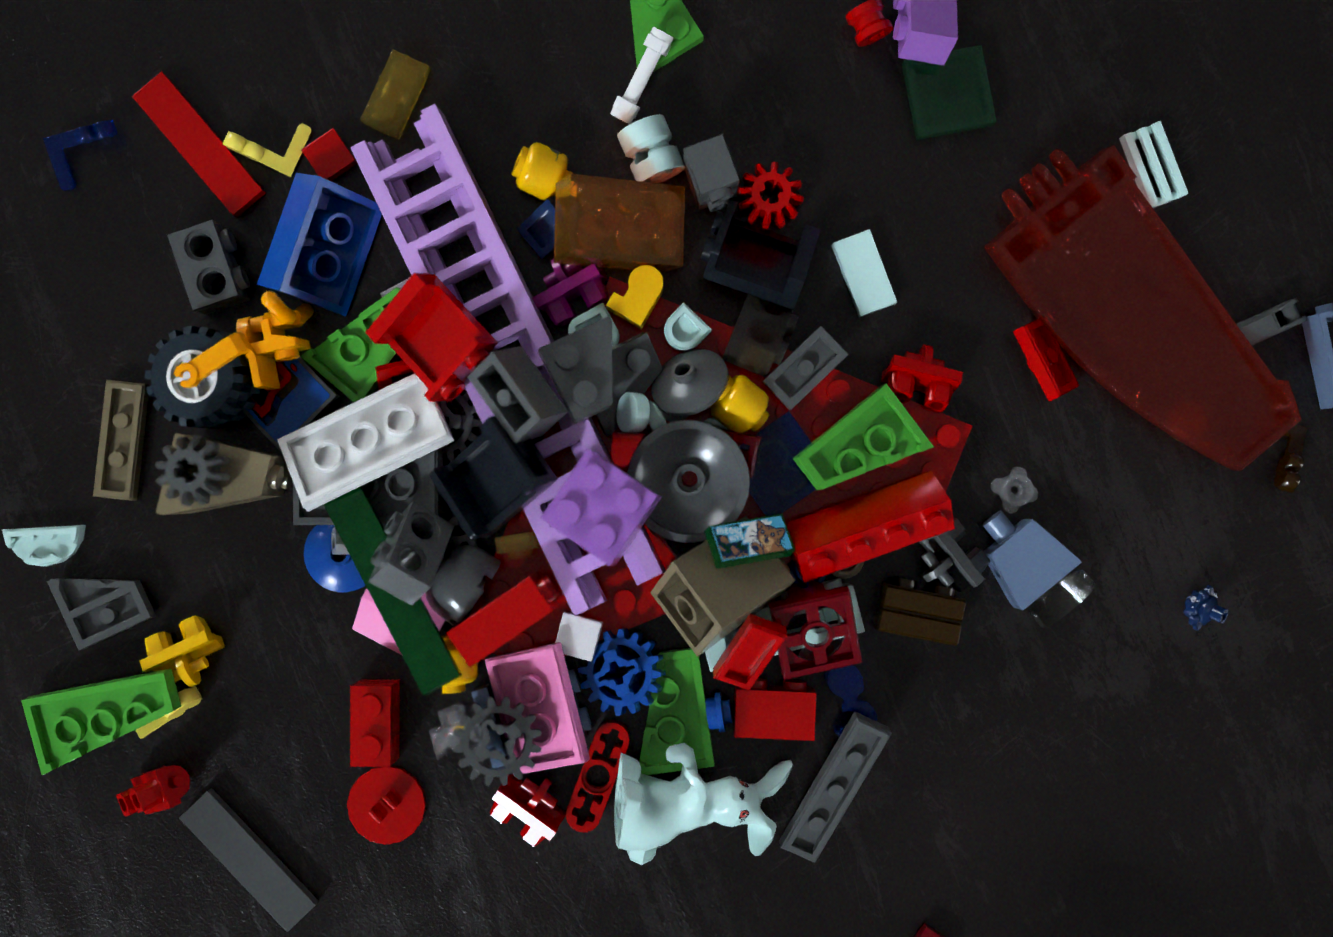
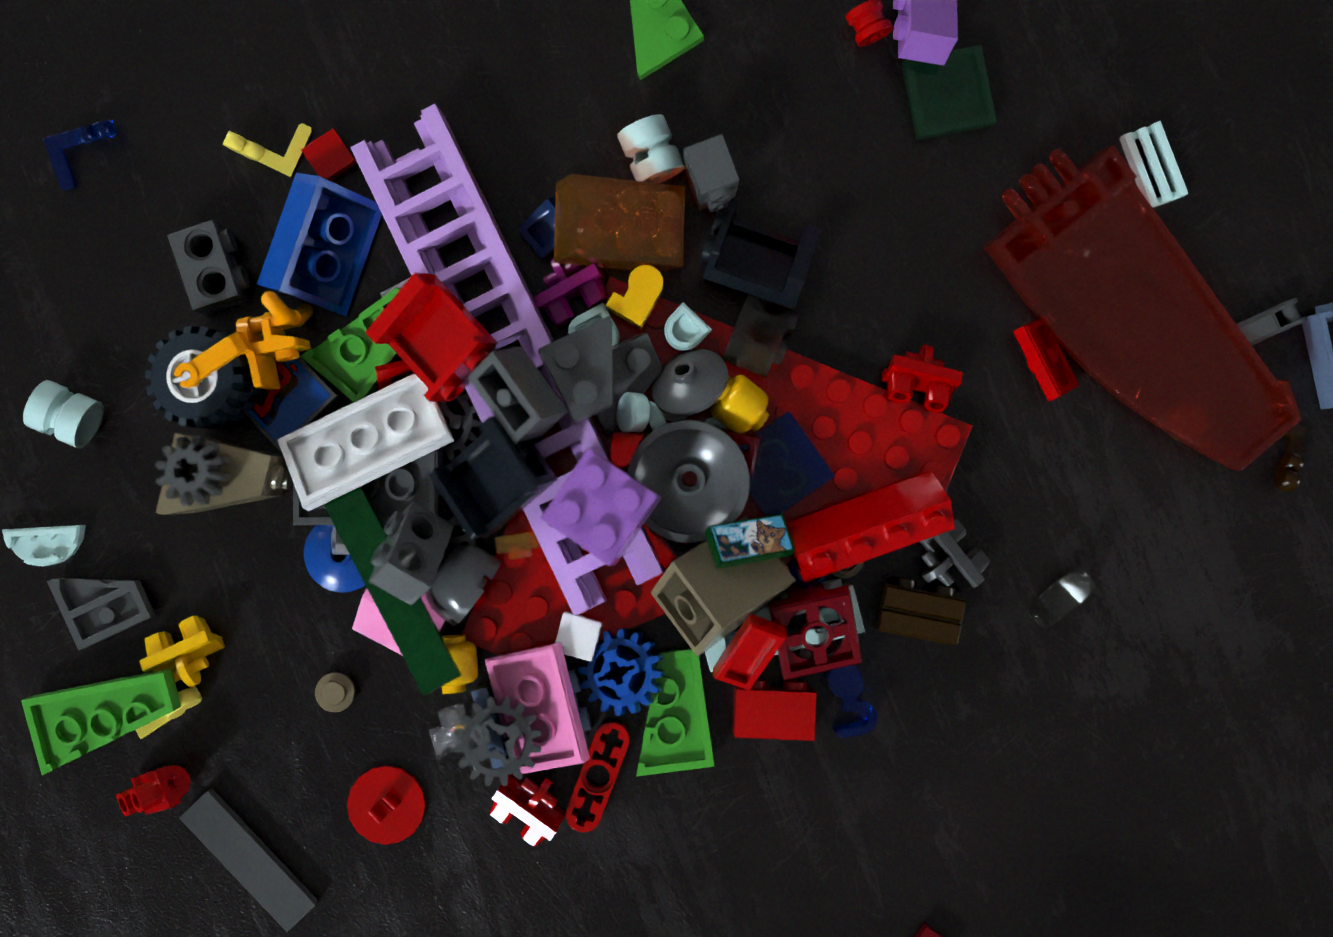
(59, 412): none -> light aqua wheel
(121, 440): dark tan tile -> none
(199, 144): red tile -> none
(335, 692): none -> dark tan plate
(374, 722): red brick -> none
(395, 94): clear yellow plate -> none
(504, 618): red window -> none
(539, 170): yellow head -> none
(657, 44): white bar -> none
(657, 810): light aqua animal -> none
(718, 712): blue plate -> none
(755, 189): red gear -> none
(805, 368): dark grey plate -> none
(835, 787): dark grey tile -> none
(862, 440): bright green wing -> none
(864, 273): light aqua tile -> none
(1025, 494): clear plate -> none
(1025, 559): sand blue torso -> none
(1203, 607): dark blue plant -> none

